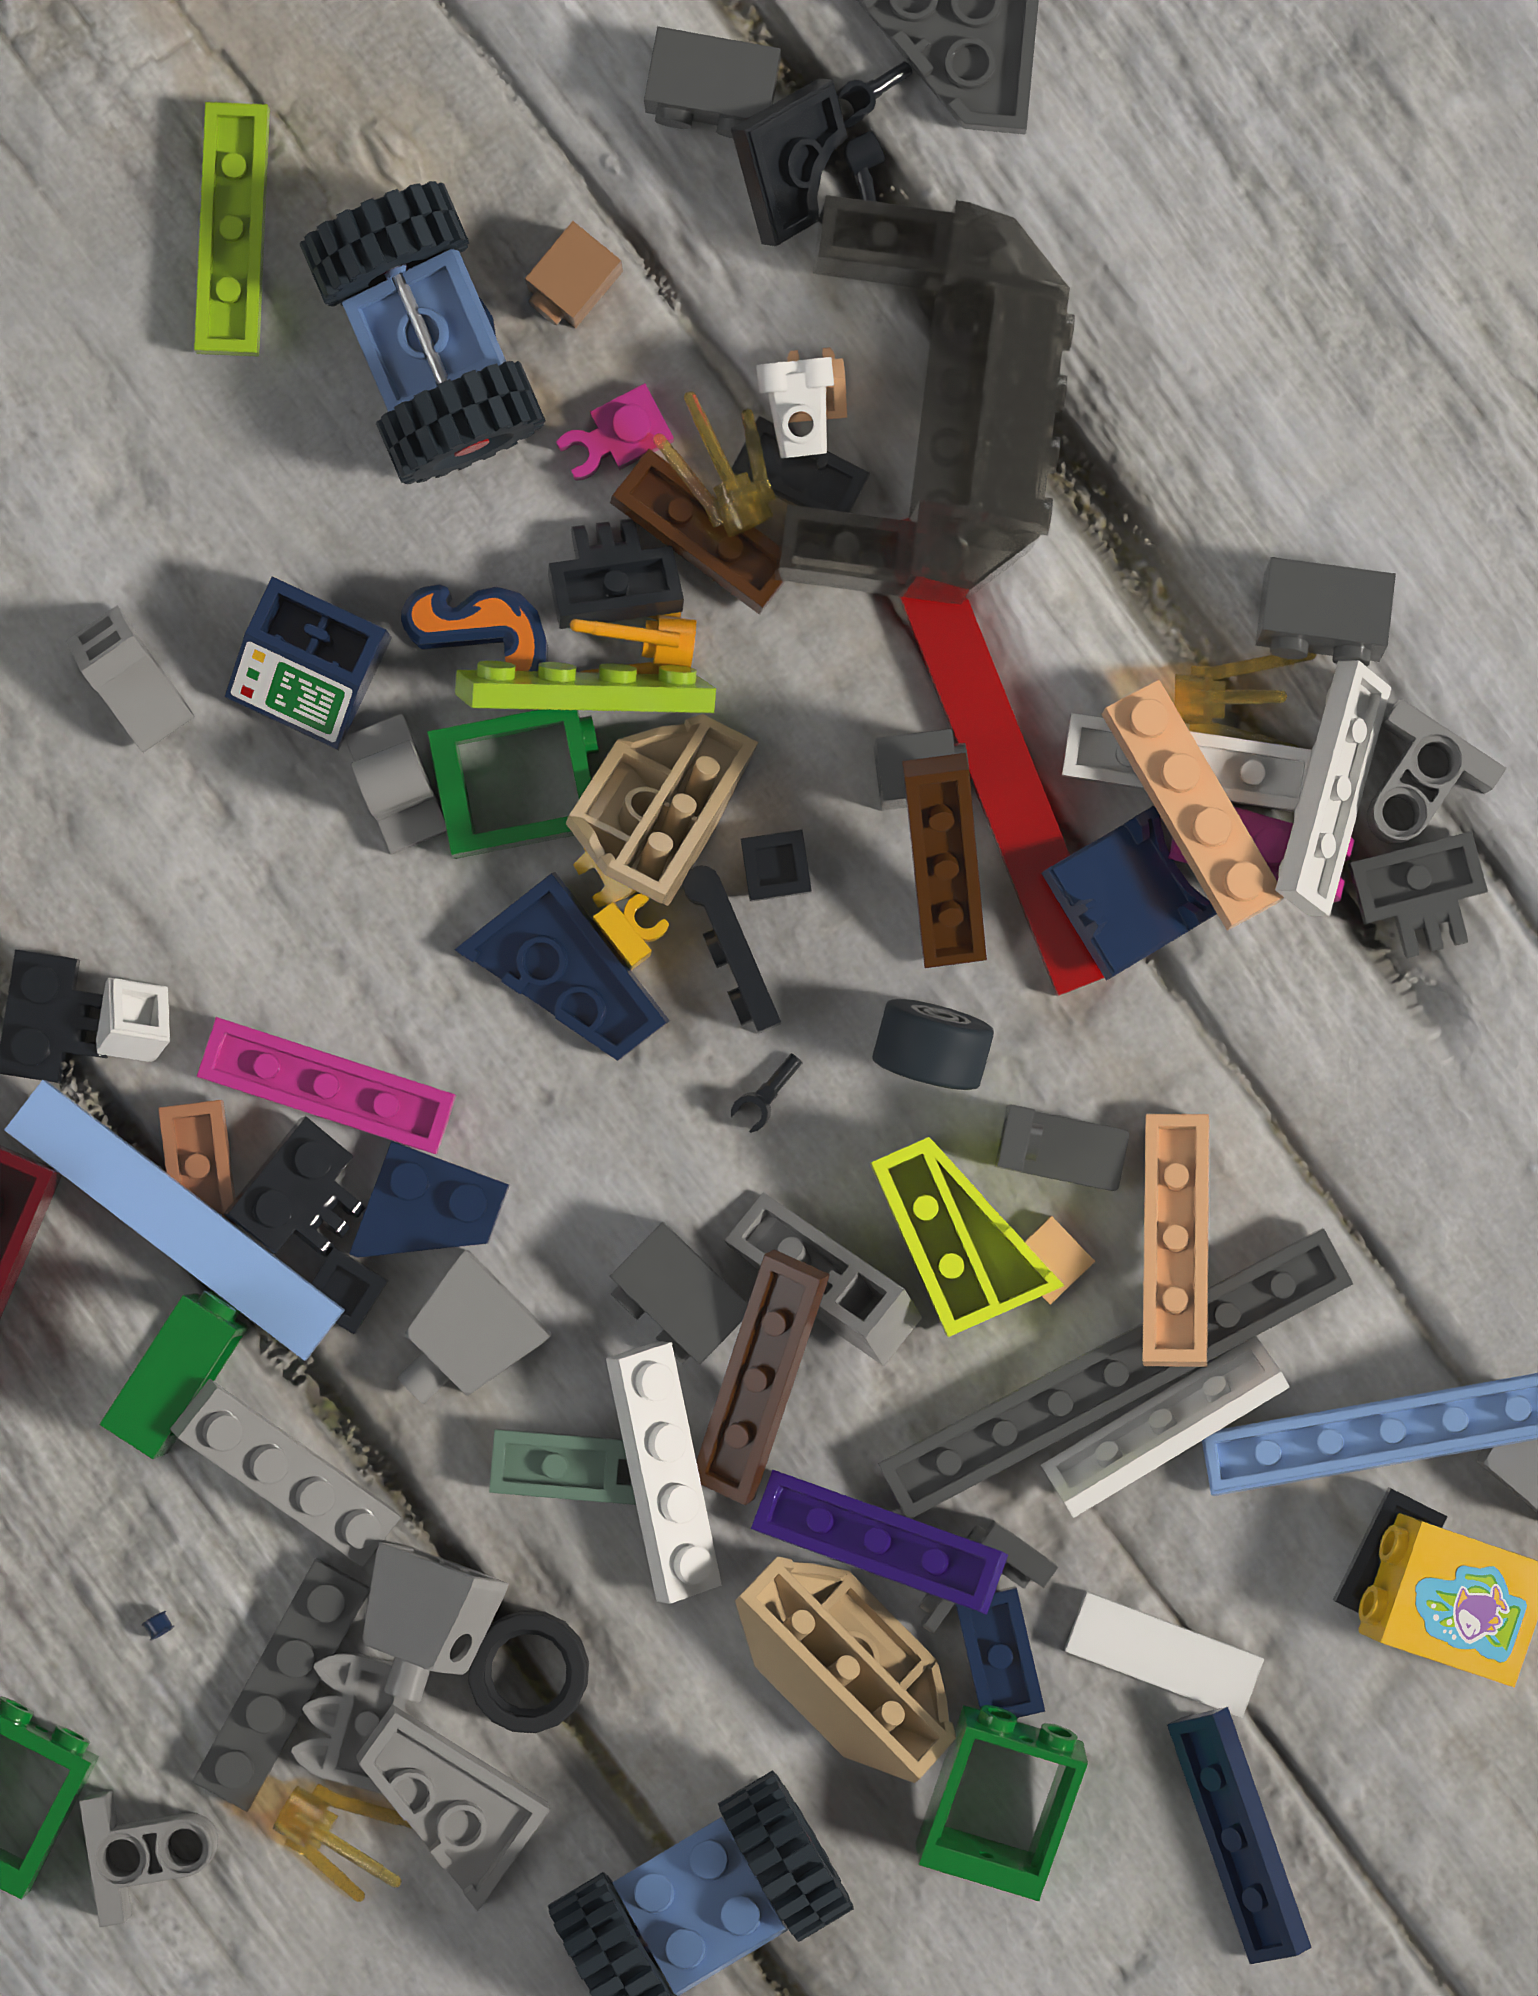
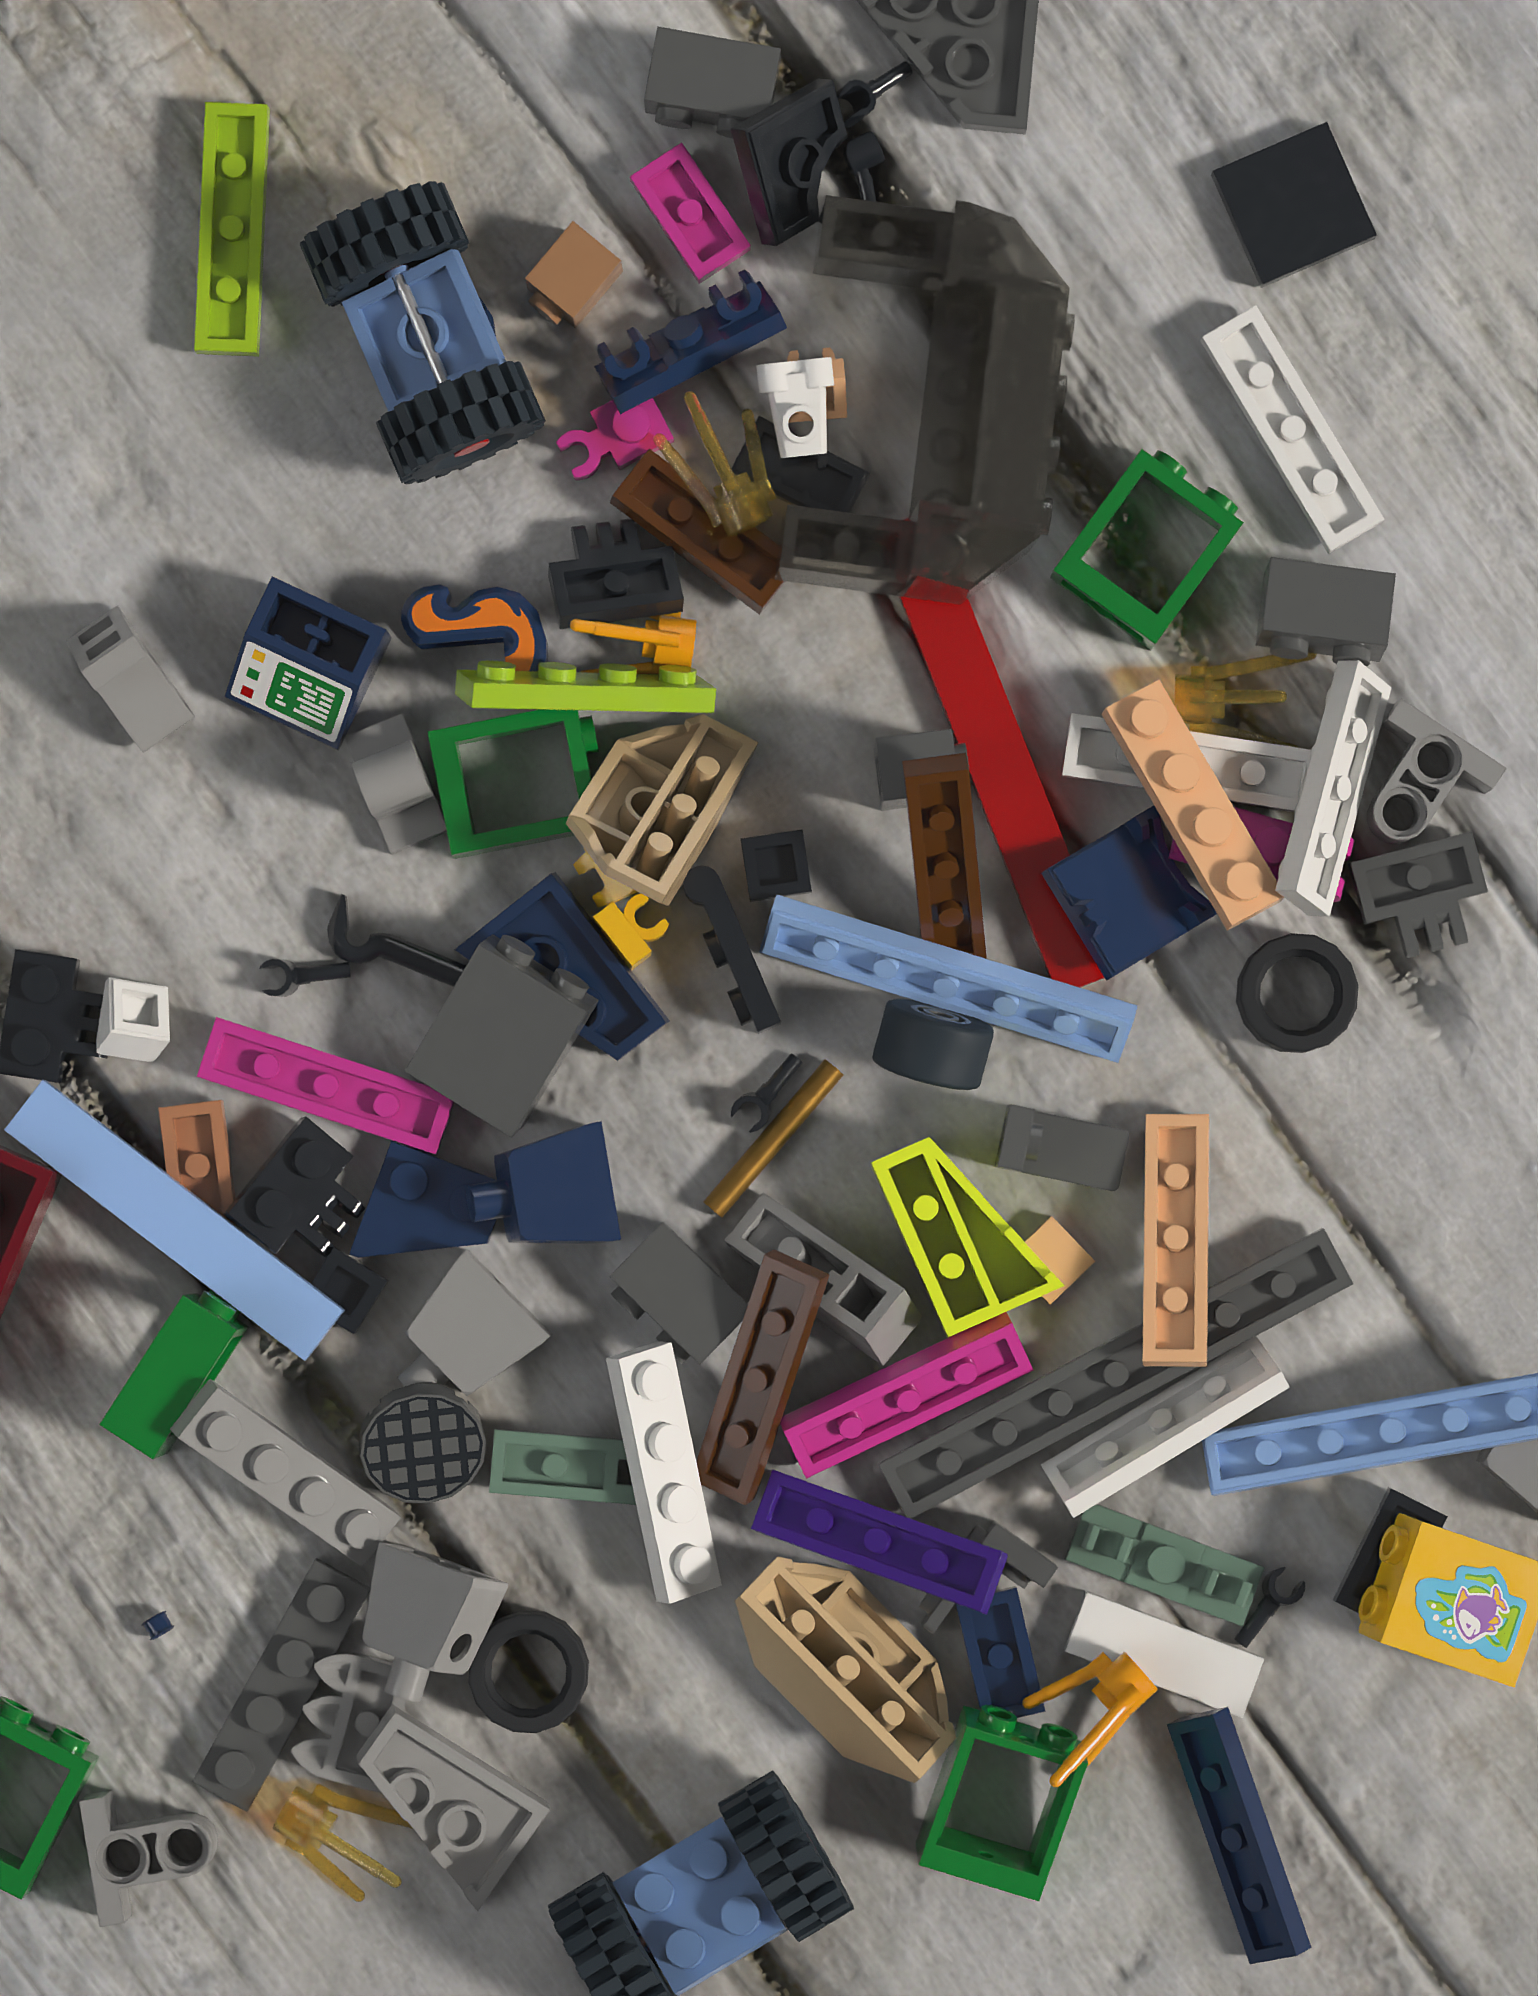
(304, 975): none -> black hand
(389, 948): none -> black piece
(422, 1443): none -> tile
(502, 1033): none -> dark grey brick
(551, 1190): none -> dark blue torso
(689, 344): none -> dark blue plate
(690, 213): none -> dark pink plate
(773, 1138): none -> pearl gold bar
(905, 1394): none -> dark pink plate
(948, 978): none -> light blue tile
(1109, 598): none -> green window
(1121, 1690): none -> light orange plant
(1165, 1563): none -> sand green plate
(1267, 1606): none -> black hand
(1292, 429): none -> white plate
(1293, 204): none -> black tile
(1334, 964): none -> black tyre

